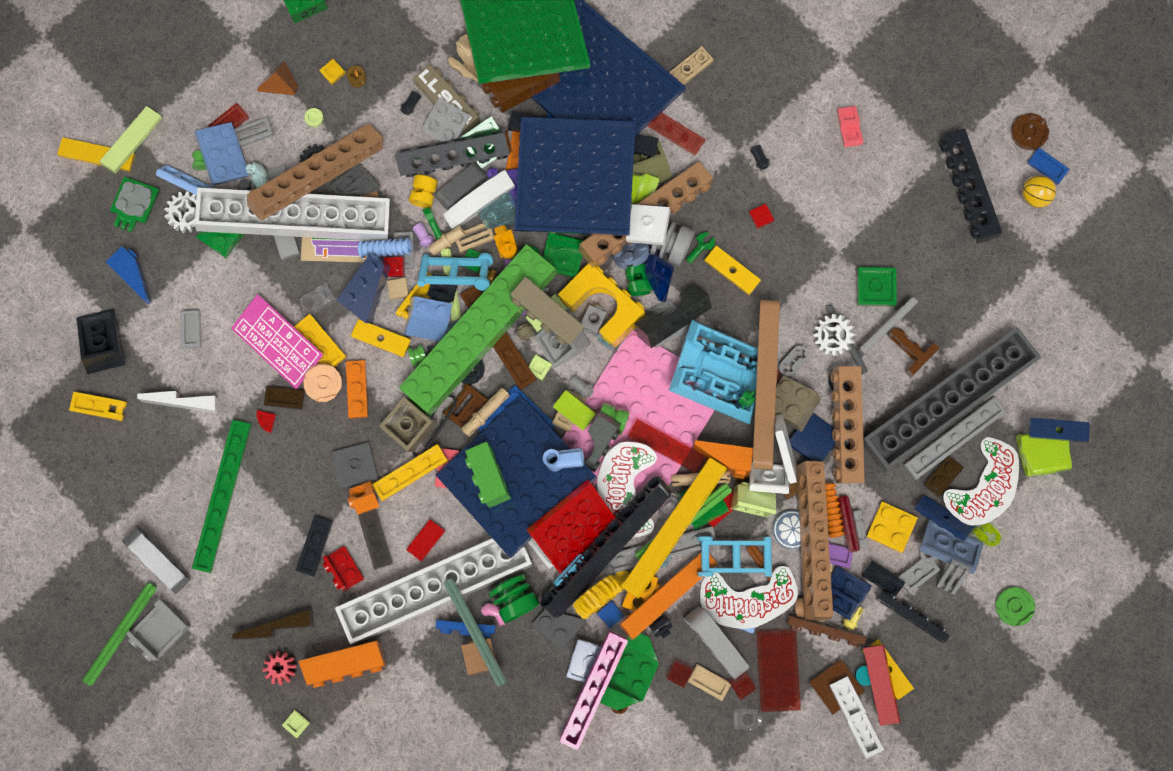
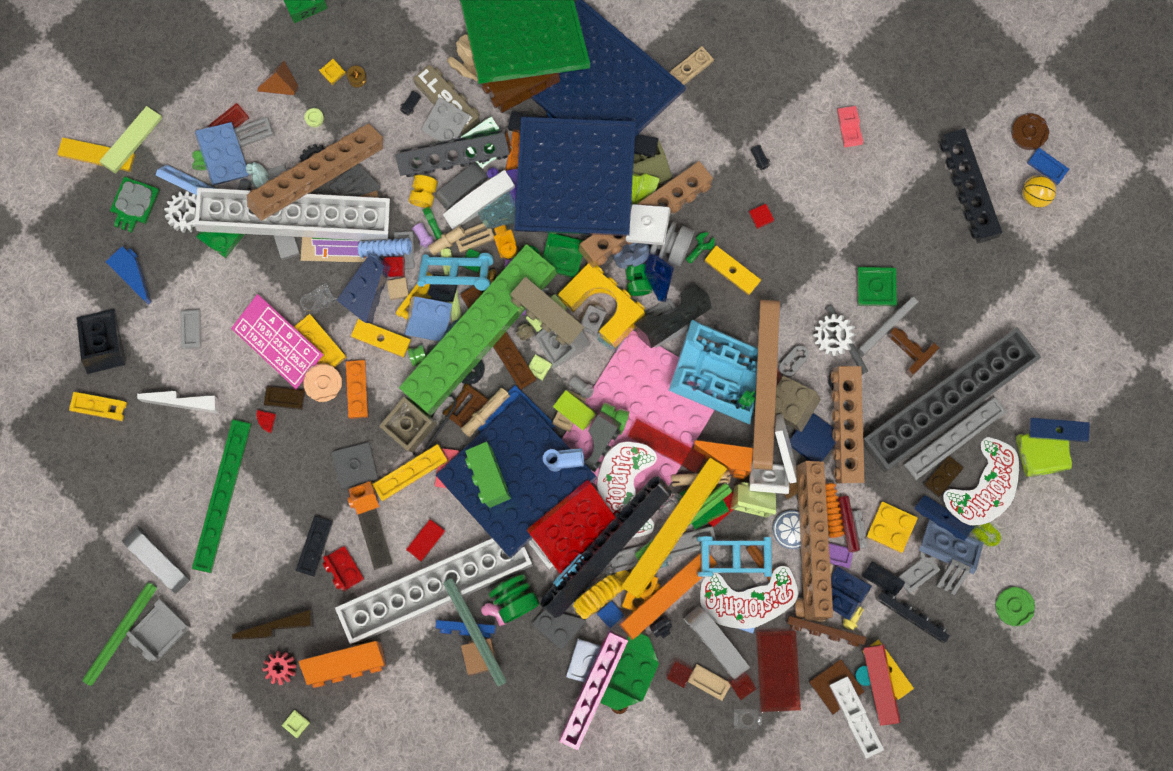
(677, 133): clear red tile -> none

